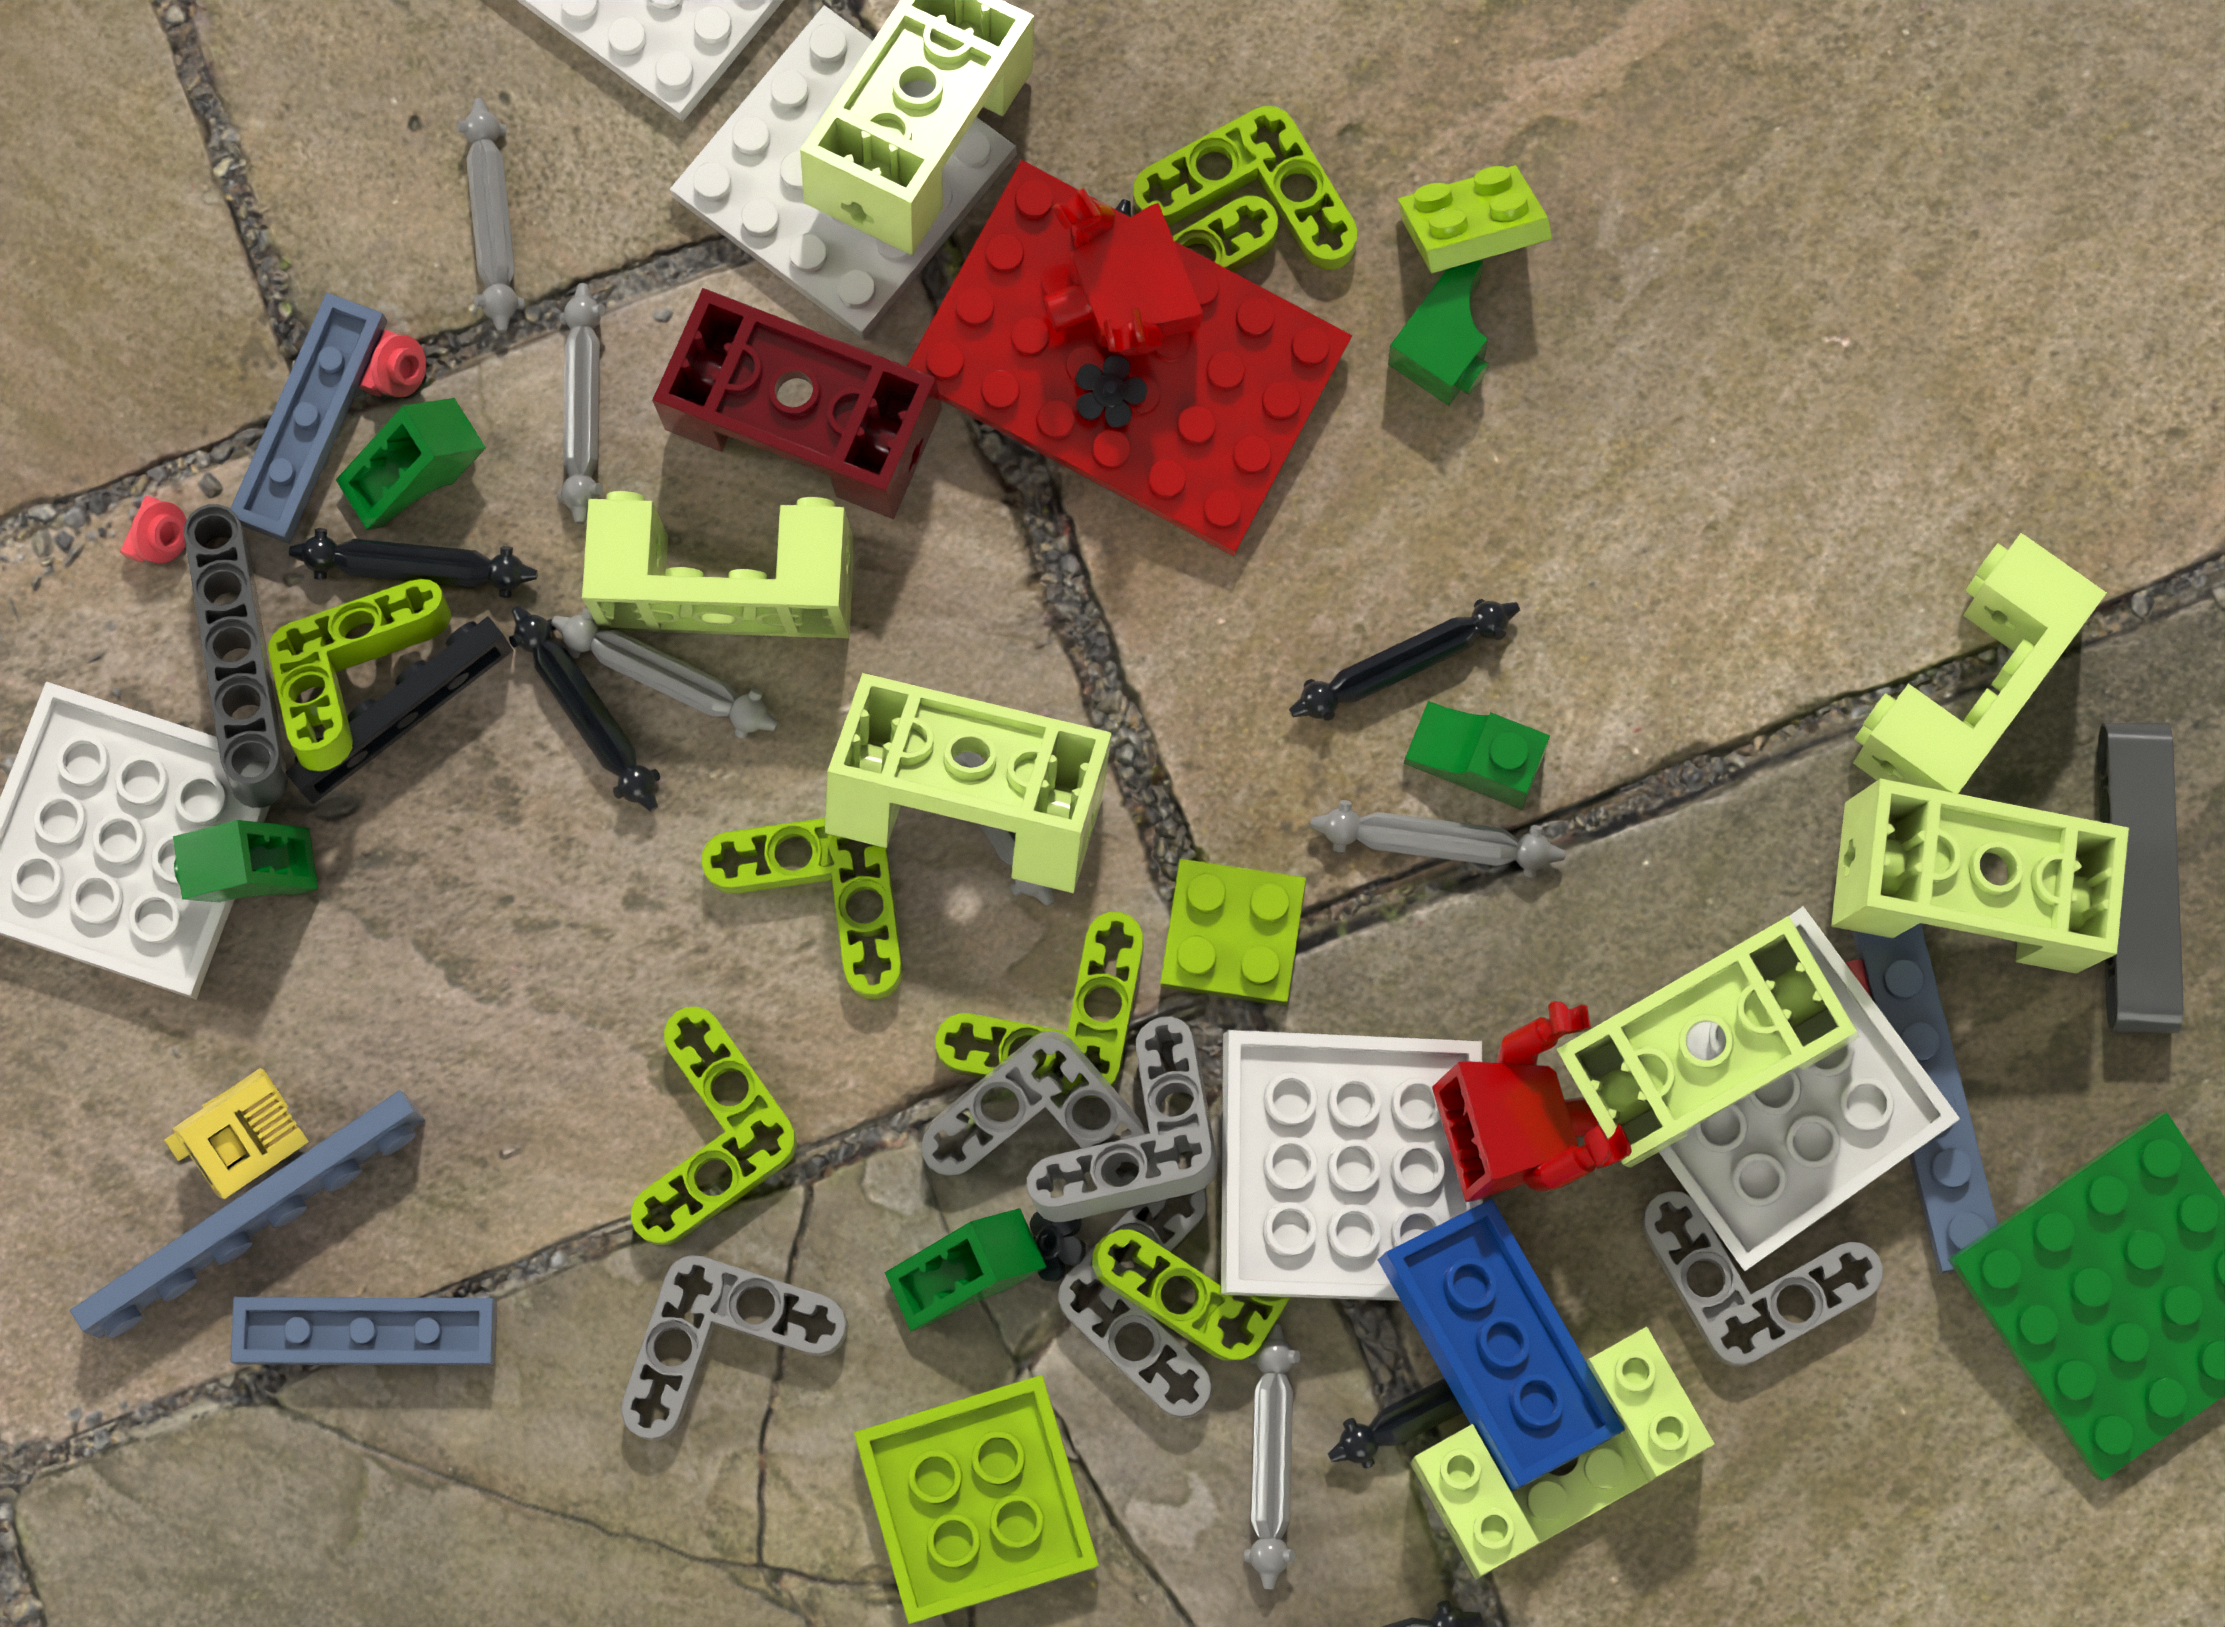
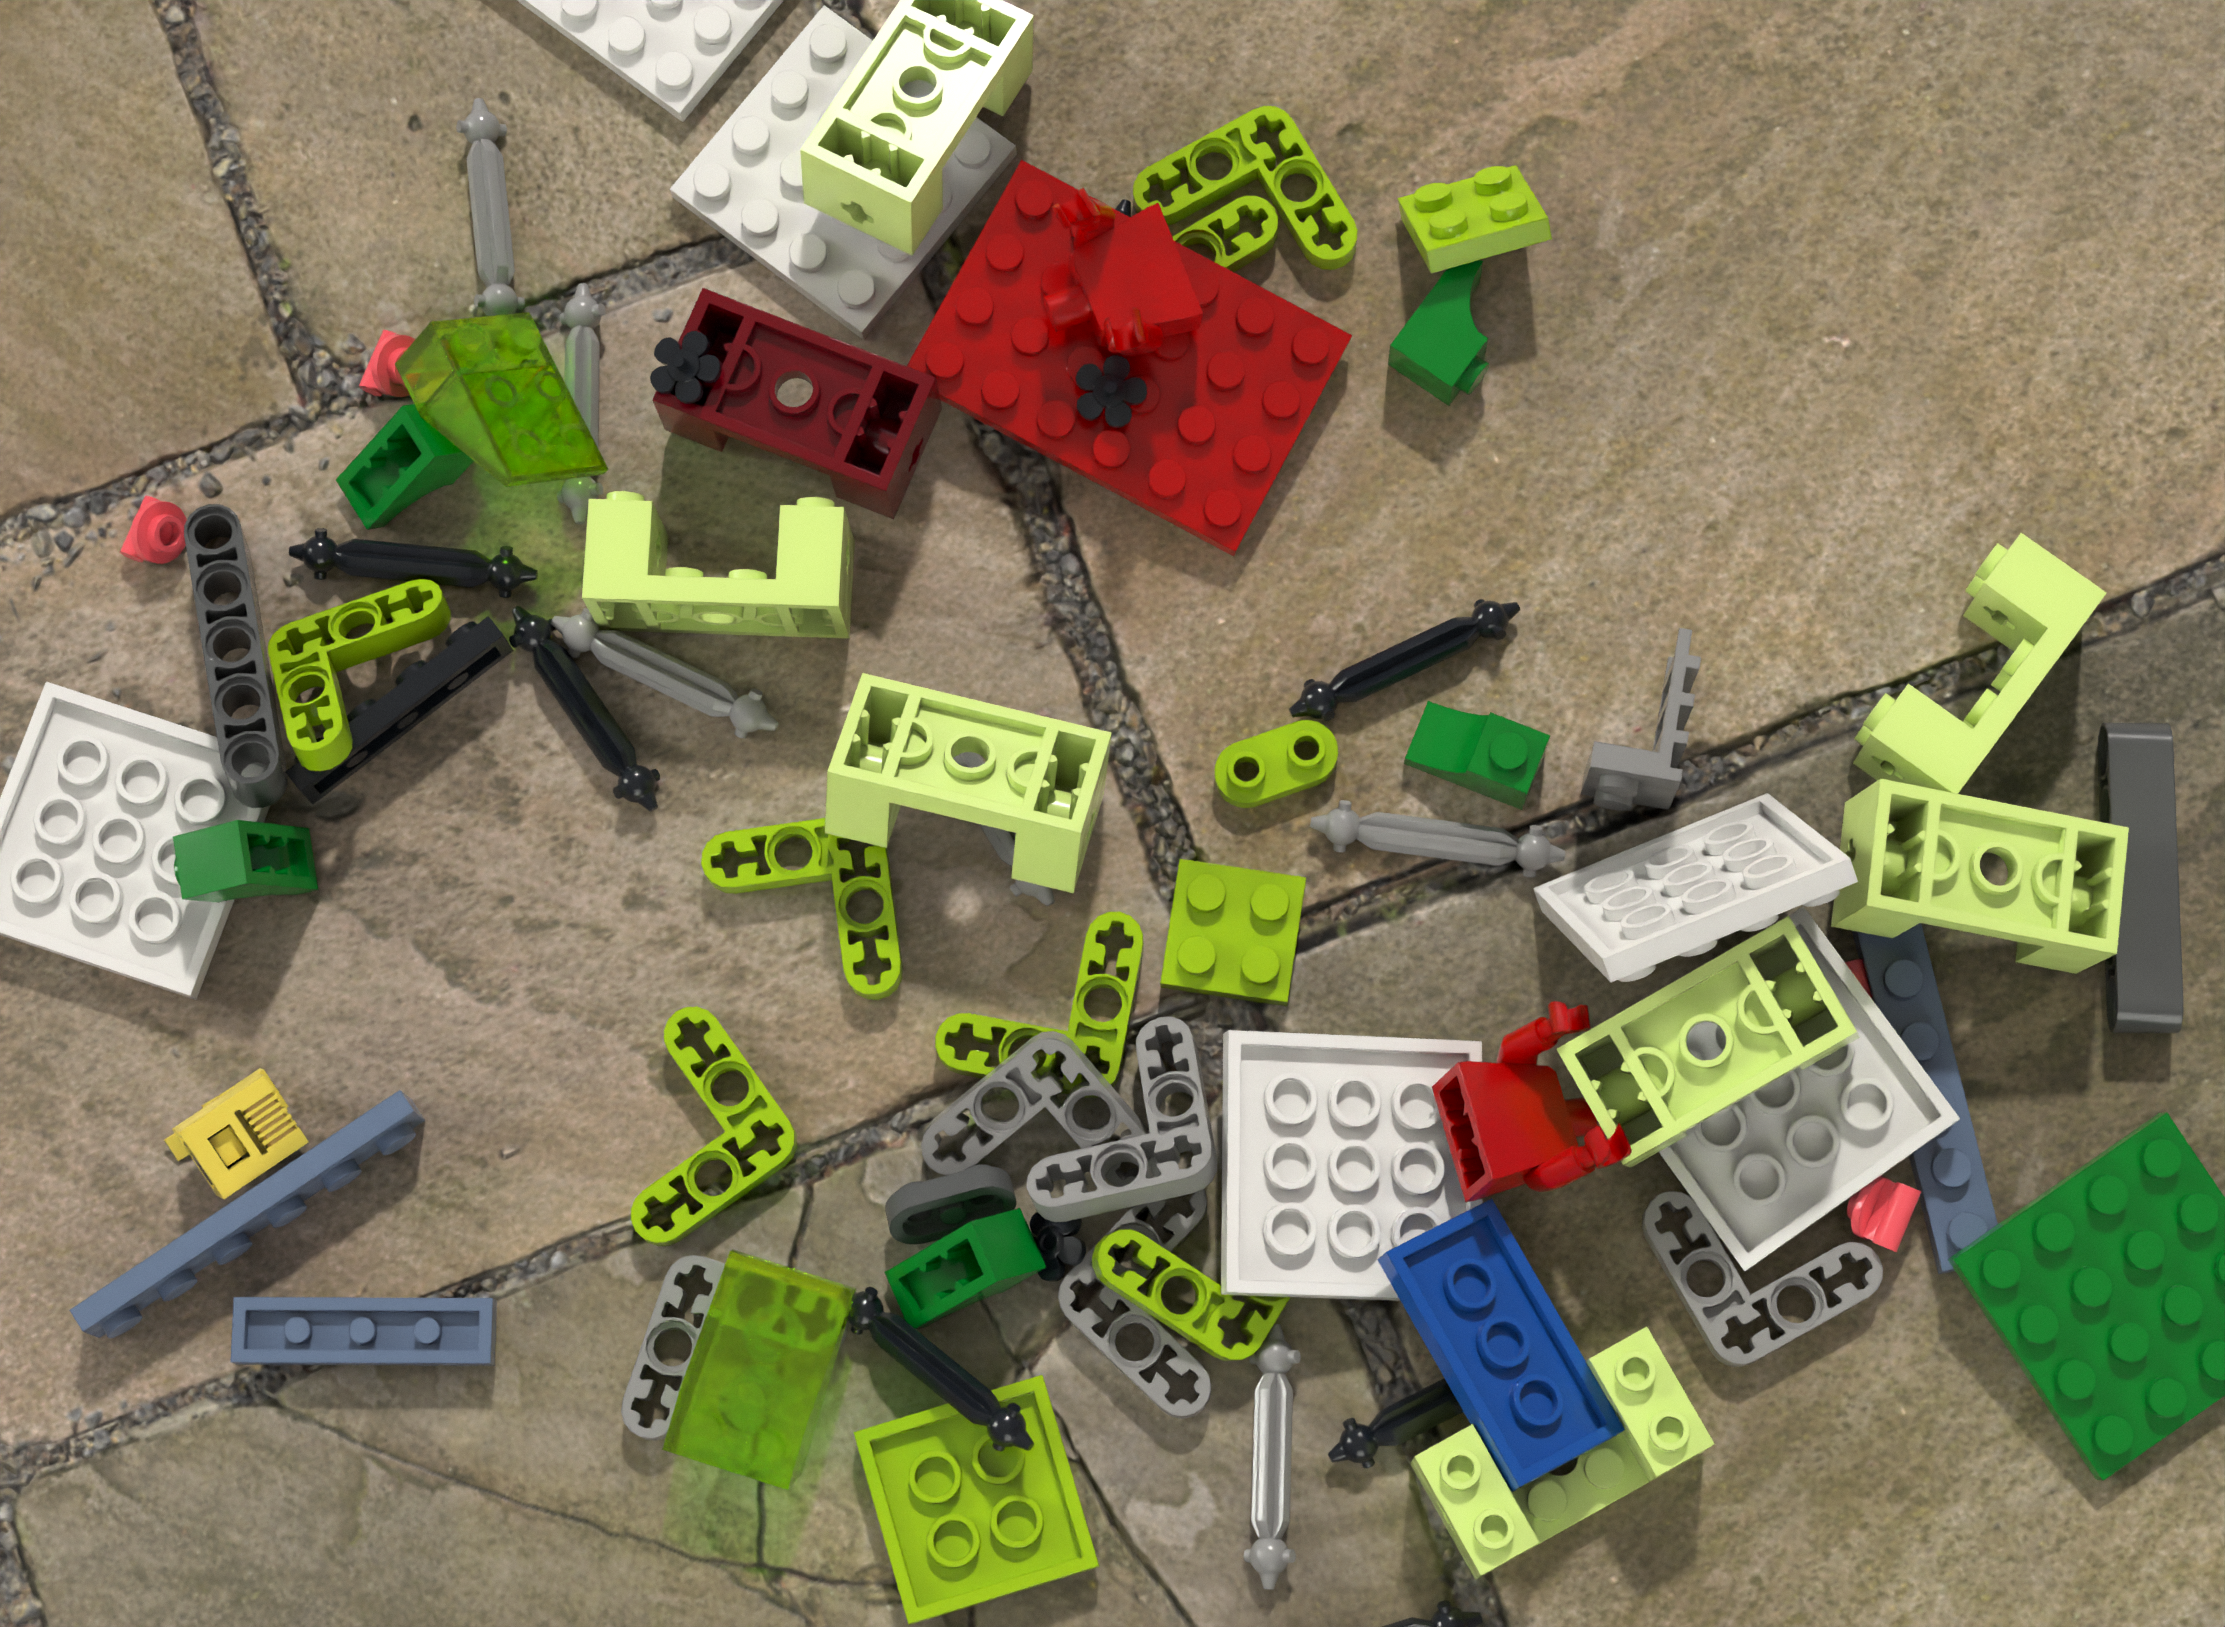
(307, 417): sand blue plate -> none
(500, 399): none -> clear neon green slope
(685, 367): none -> black plant
(760, 1370): none -> clear neon green slope
(939, 1206): none -> dark grey plate
(939, 1371): none -> black wheel
(1278, 766): none -> lime plate
(1644, 777): none -> light grey plate
(1694, 888): none -> white plate
(1882, 1212): none -> coral plate

